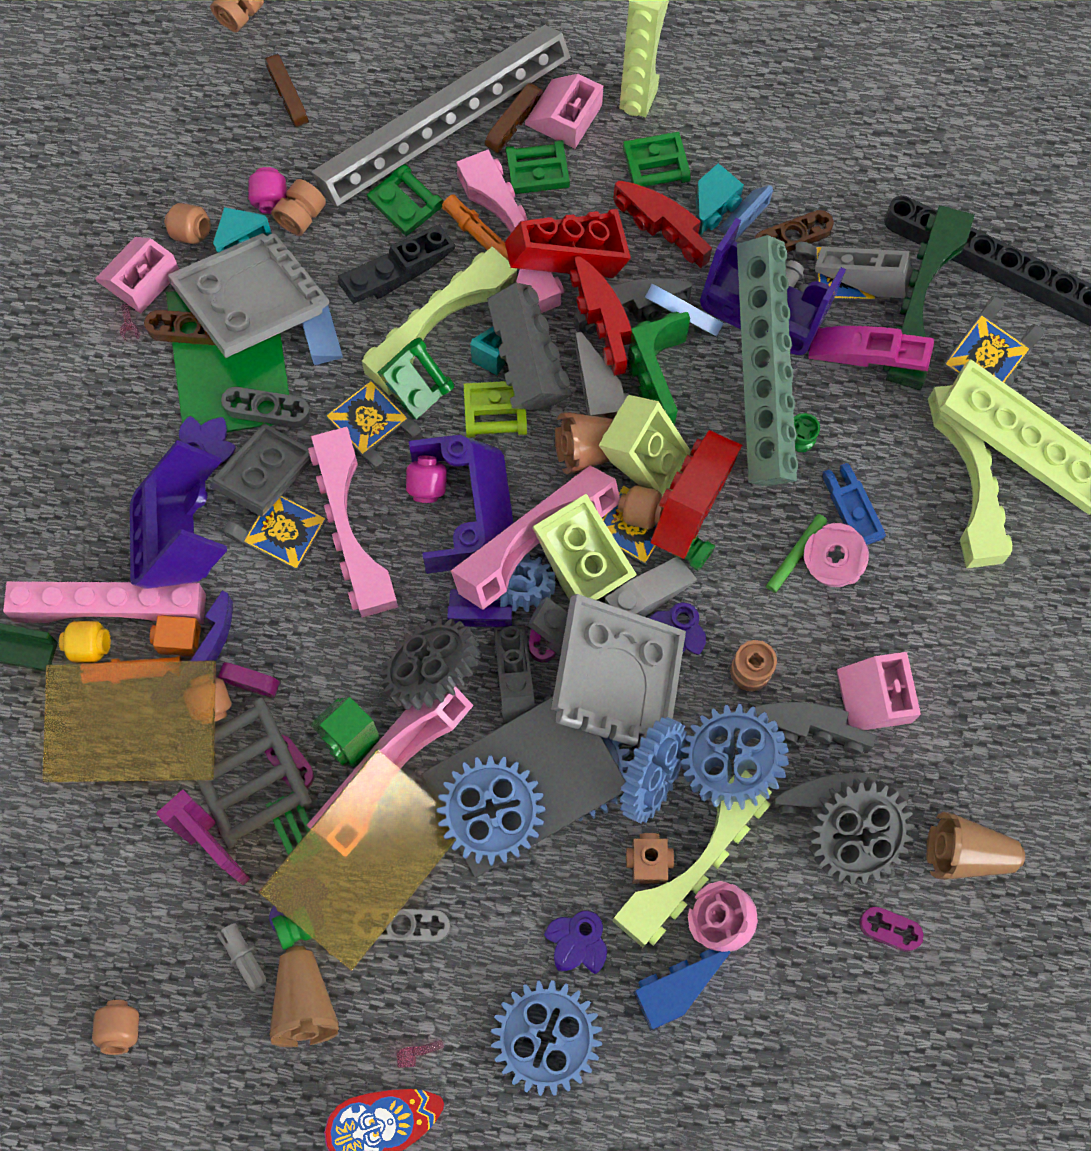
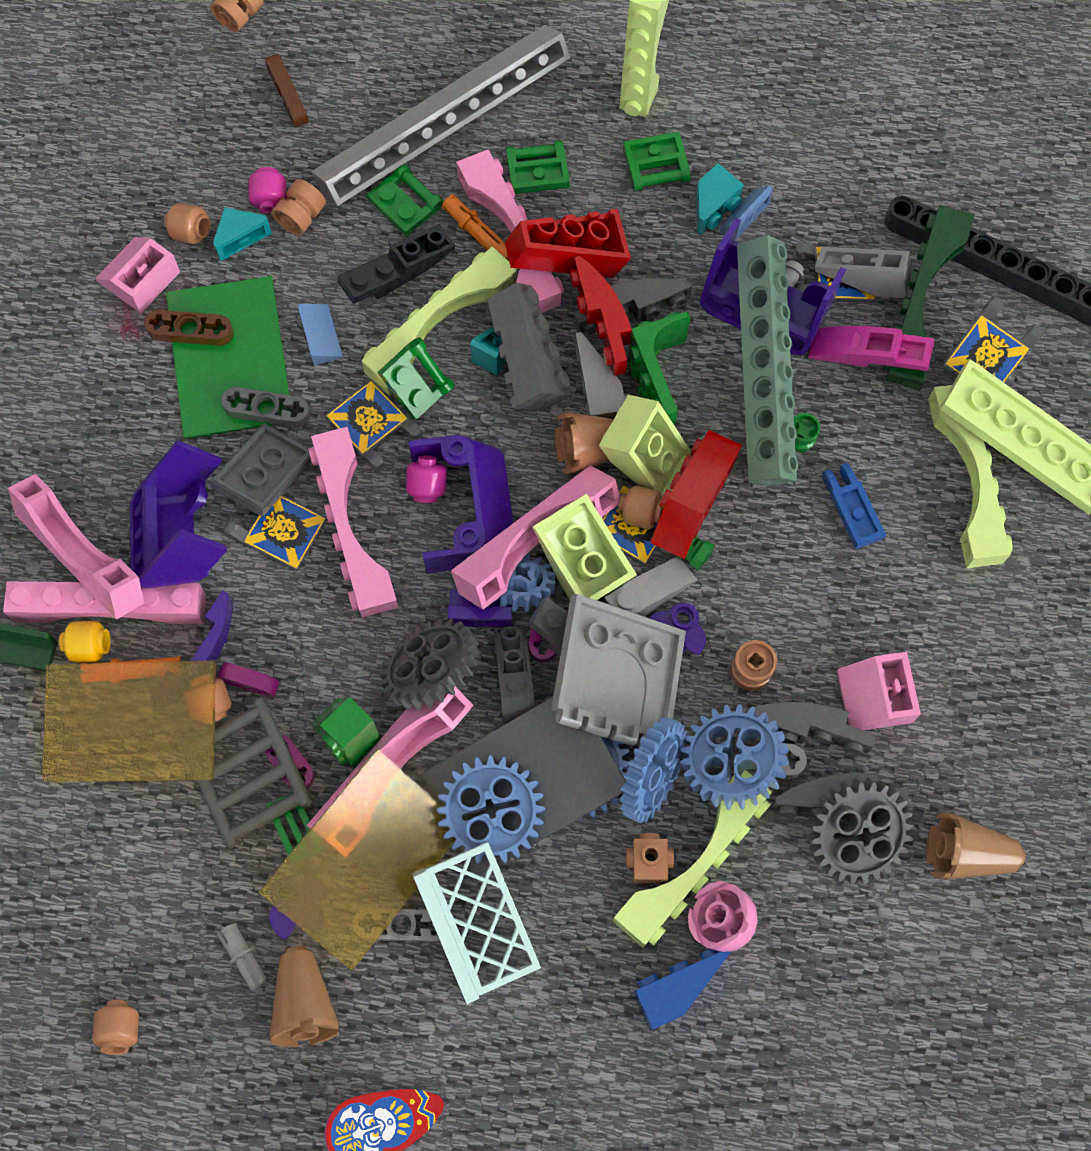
(101, 575): none -> bright pink arch
(175, 635): orange brick -> none
(192, 824): magenta fence -> none
(207, 437): dark purple plate -> none
(248, 293): light grey hinge -> none
(288, 931): green wheel -> none
(407, 1056): clear pink hand -> none
(449, 934): none -> light aqua fence
(491, 399): lime plate -> none
(513, 116): reddish brown beam -> none
(567, 108): bright pink slope -> none
(575, 1049): medium blue gear -> none
(576, 947): dark purple plate -> none
(657, 212): red slope -> none
(675, 304): light blue beam -> none
(795, 554): bright green bar -> none
(796, 766): none -> light grey wheel
(801, 225): reddish brown beam -> none
(847, 569): bright pink plate -> none
(888, 936): magenta beam -> none

